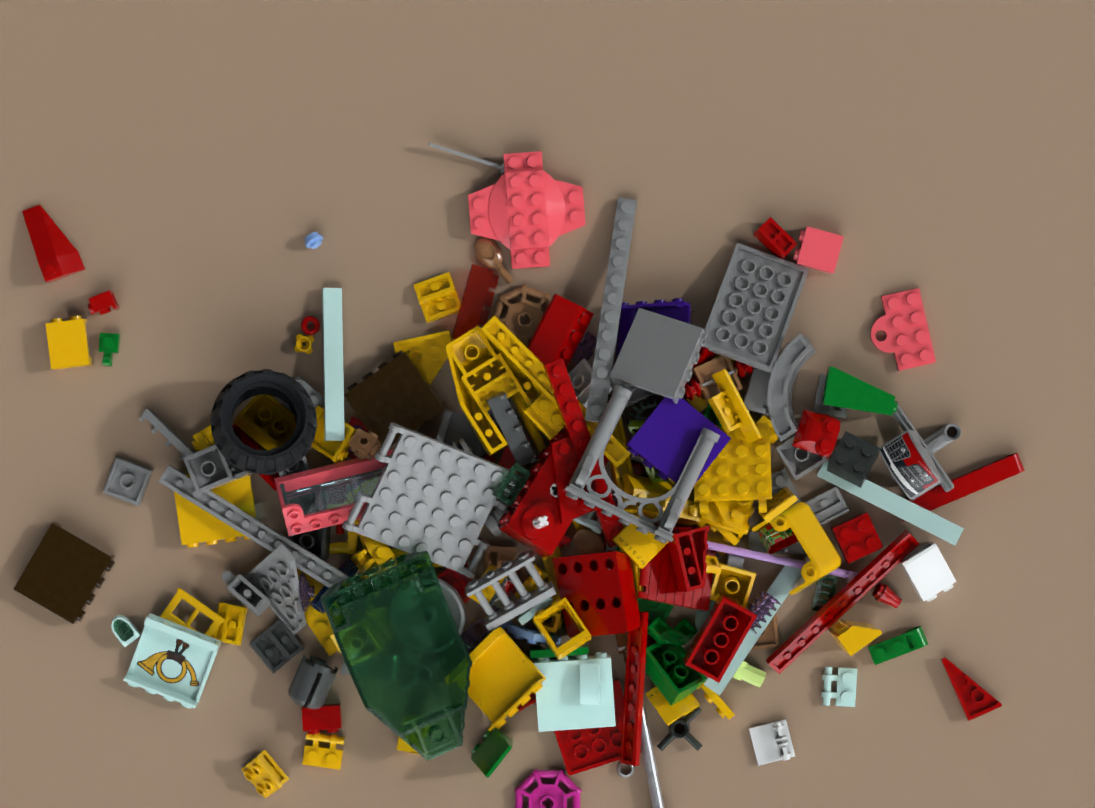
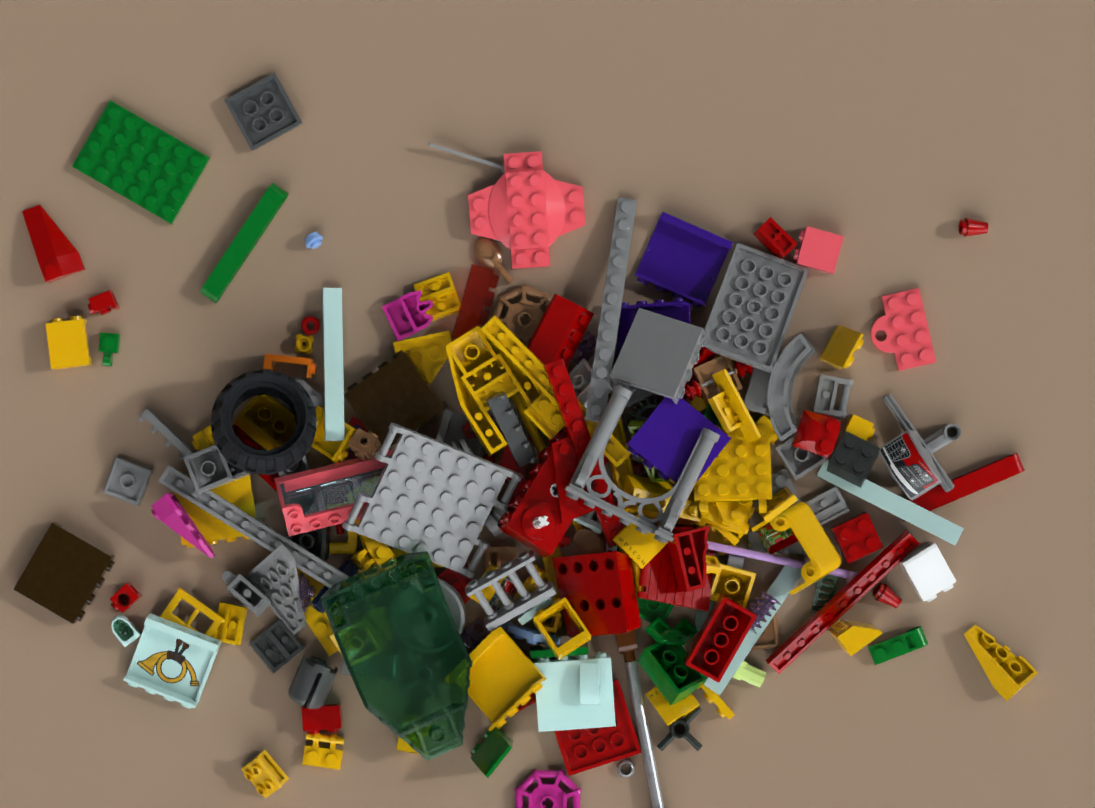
(133, 596): none -> red brick
(141, 162): none -> green plate
(173, 514): none -> dark pink wedge
(244, 242): none -> green beam
(263, 111): none -> dark grey plate
(271, 359): none -> orange panel
(408, 314): none -> dark pink plate
(466, 430): none -> red plate
(506, 481): clear green slope -> none
(634, 693): red tile -> none
(683, 260): none -> dark purple panel
(772, 742): white hinge -> none
(841, 347): none -> yellow slope
(845, 686): light aqua plate -> none
(852, 393): green slope -> none
(859, 427): none -> yellow brick
(972, 227): none -> red cone
(972, 697): red wing -> none
(1004, 670): none -> yellow wedge

